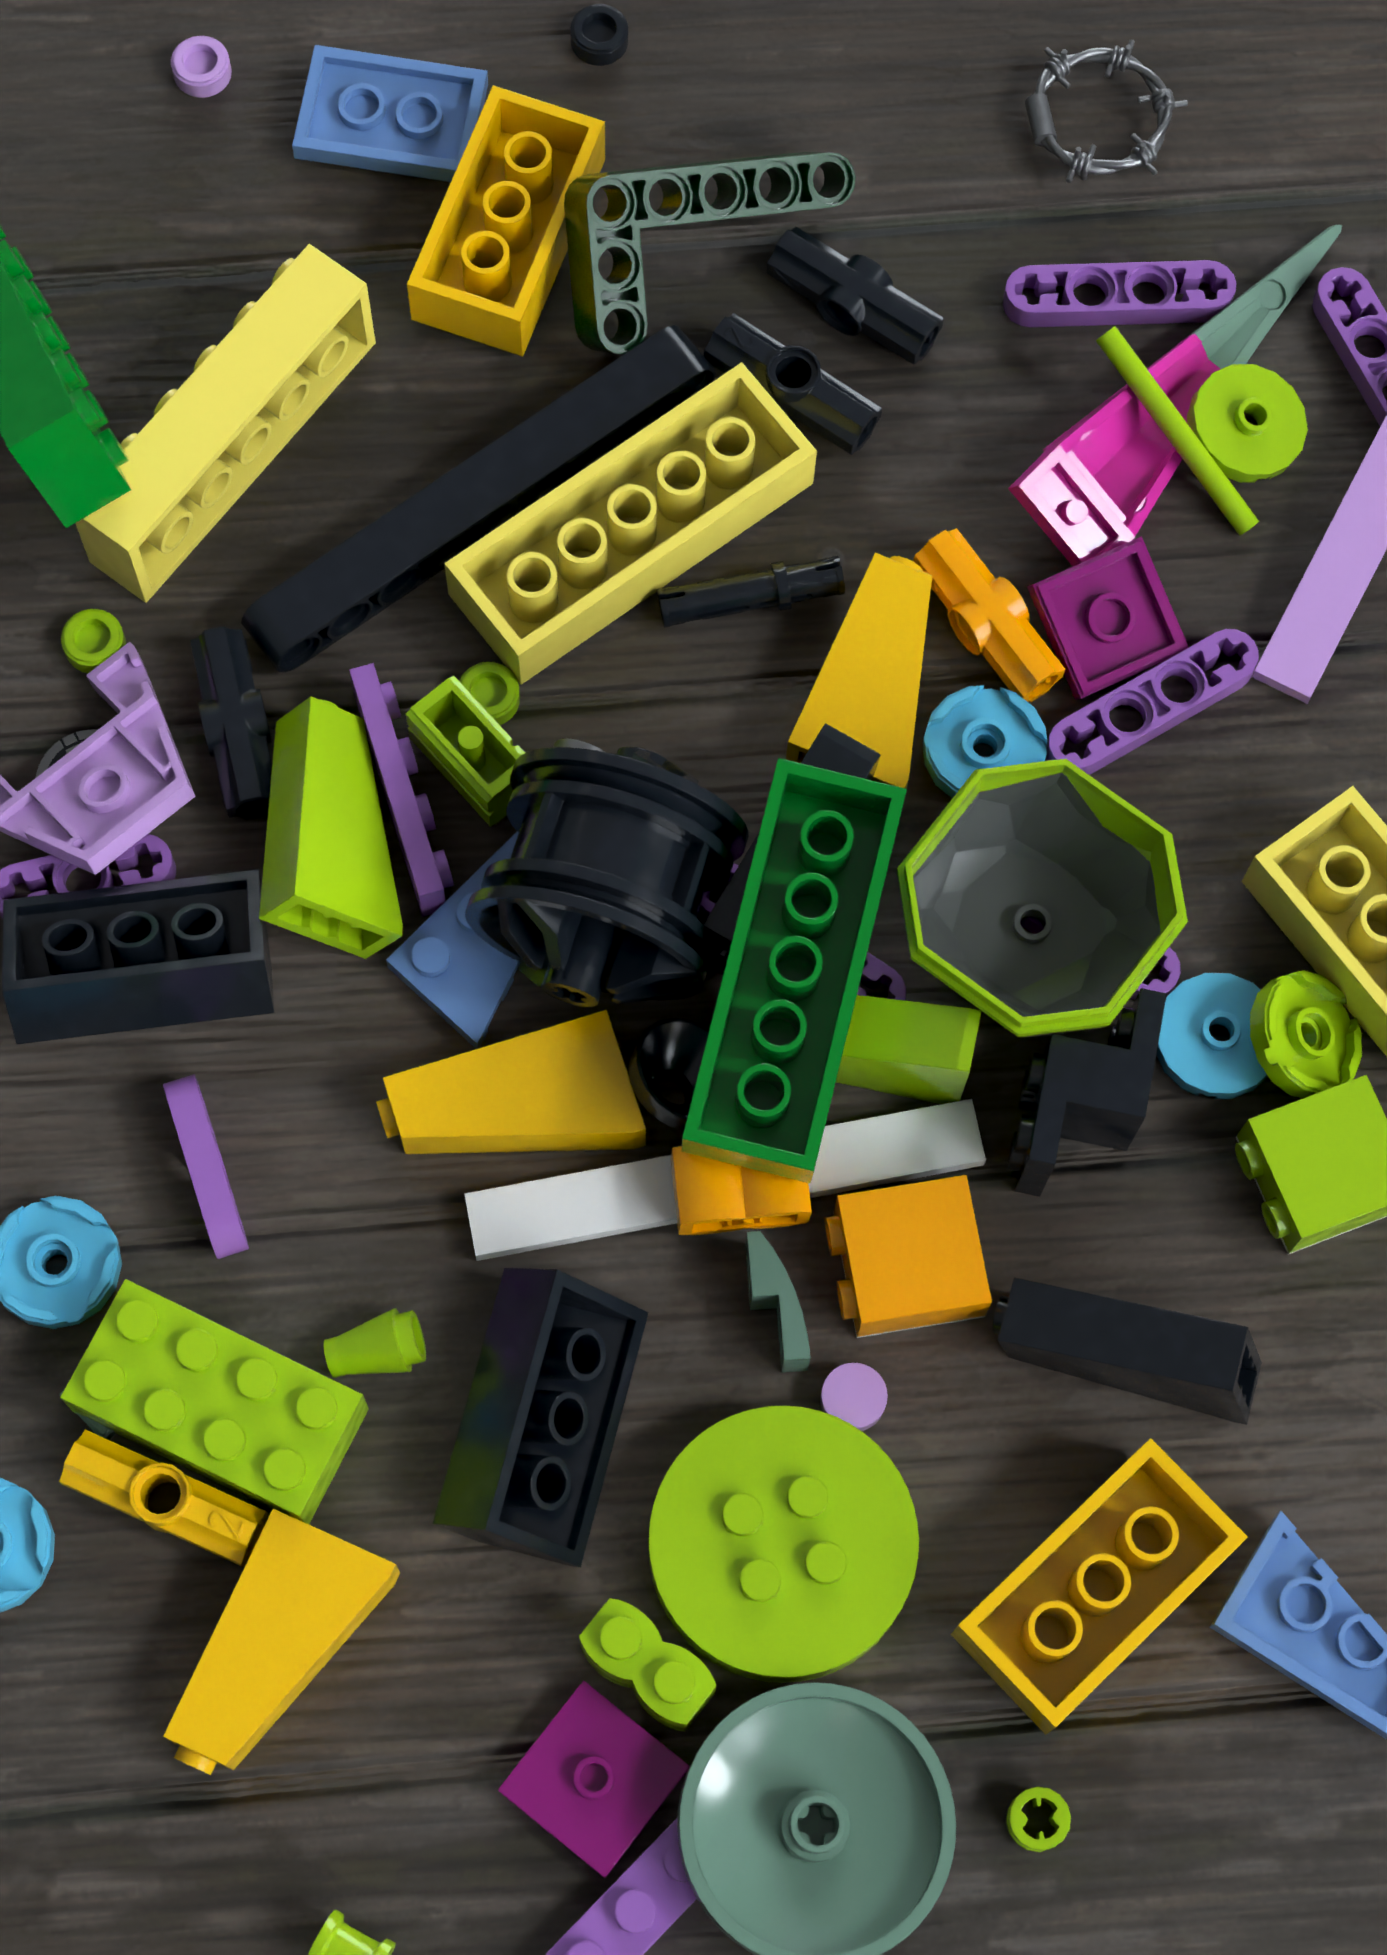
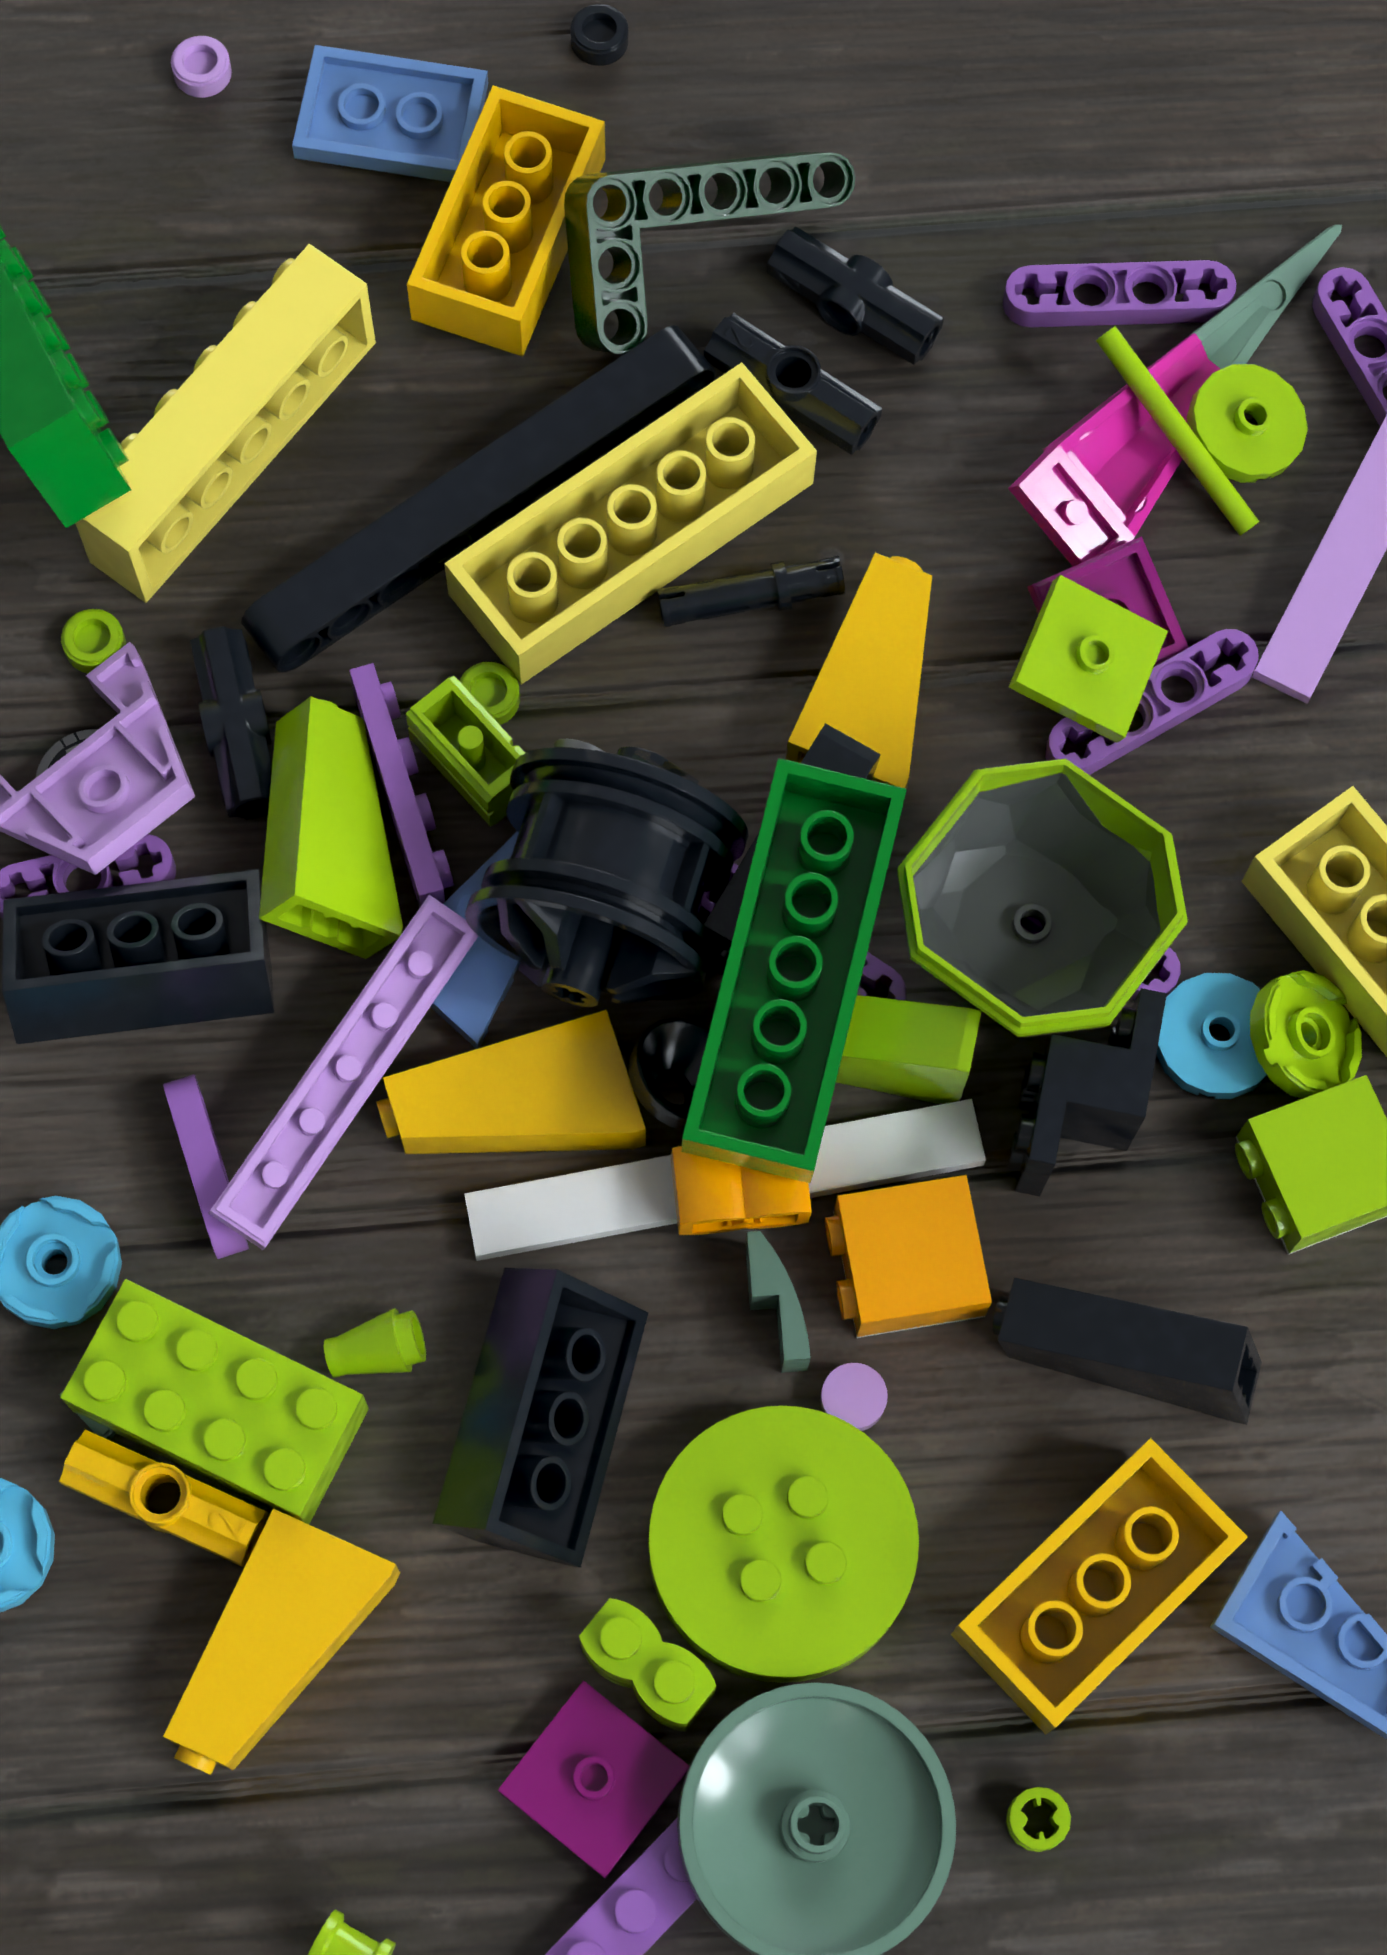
(344, 1073): none -> lavender tile
(978, 717): medium azure plate -> none
(989, 616): light orange piece -> none
(1088, 659): none -> lime plate
(1118, 58): flat silver piece -> none

